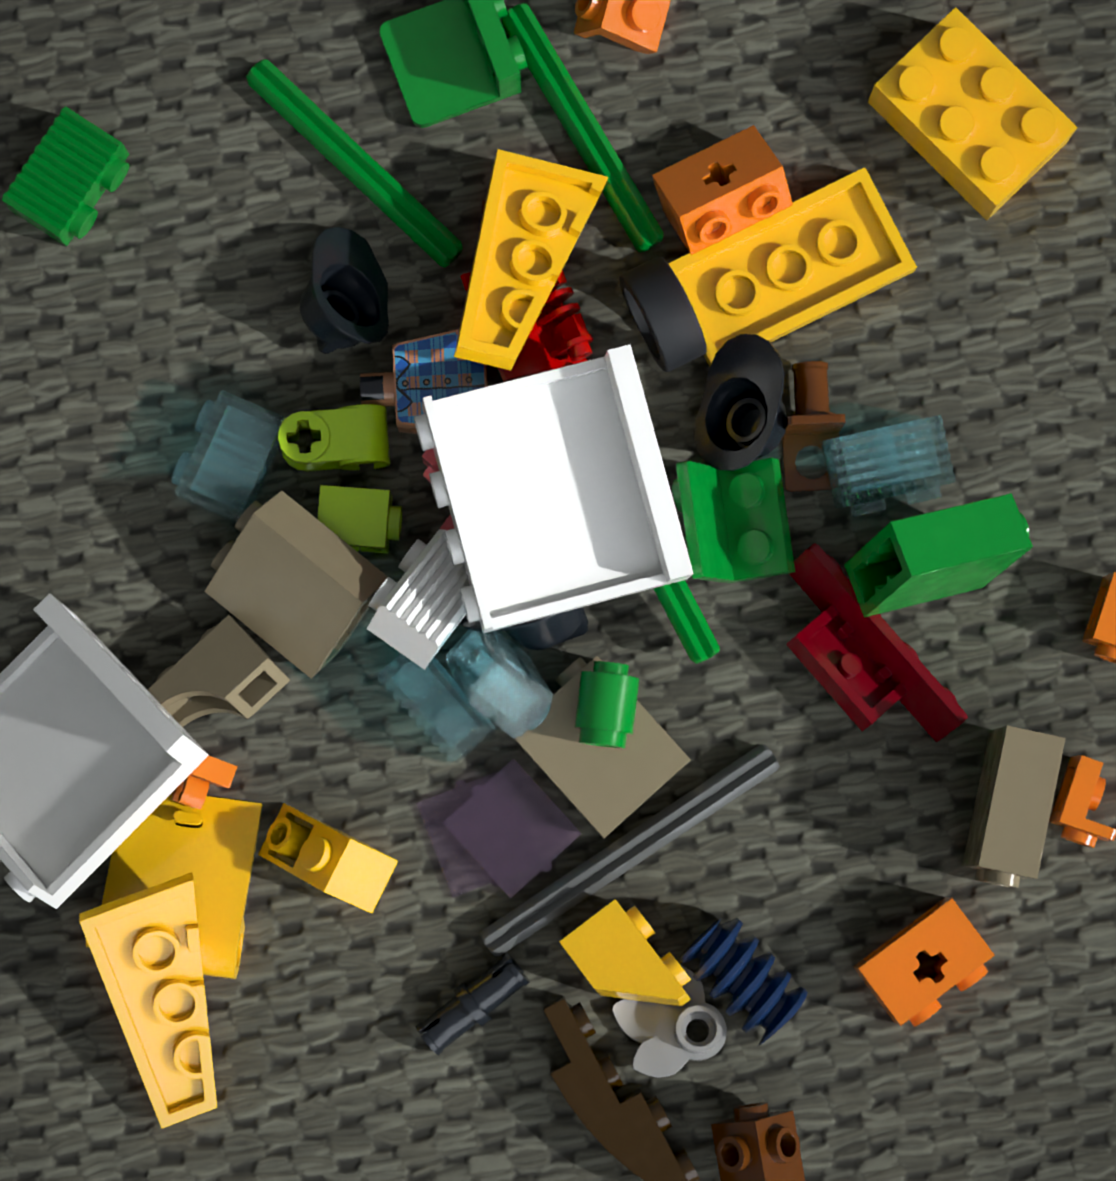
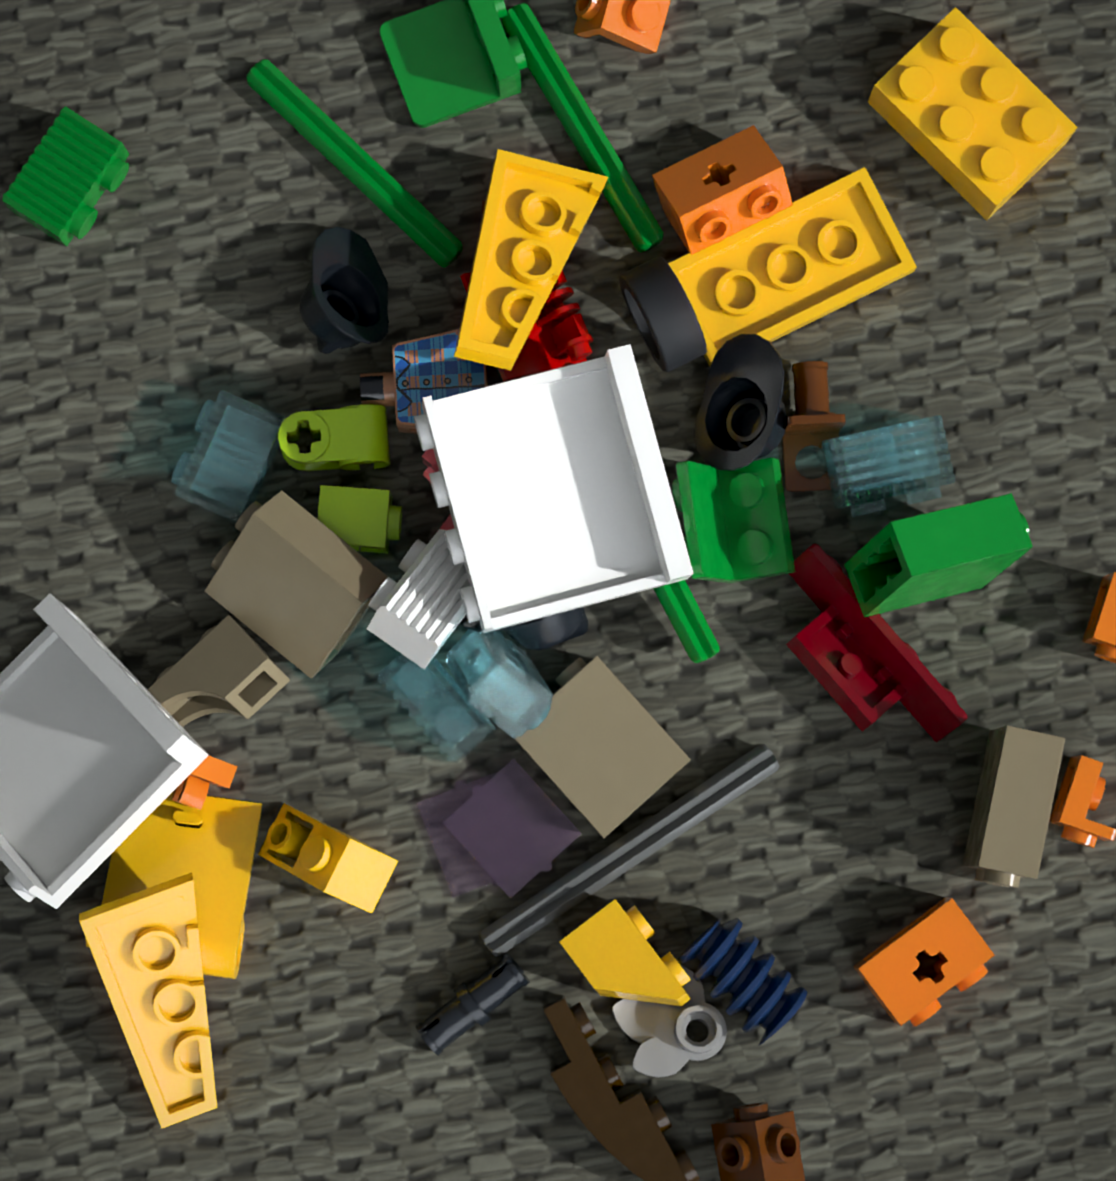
(606, 705): green brick -> none

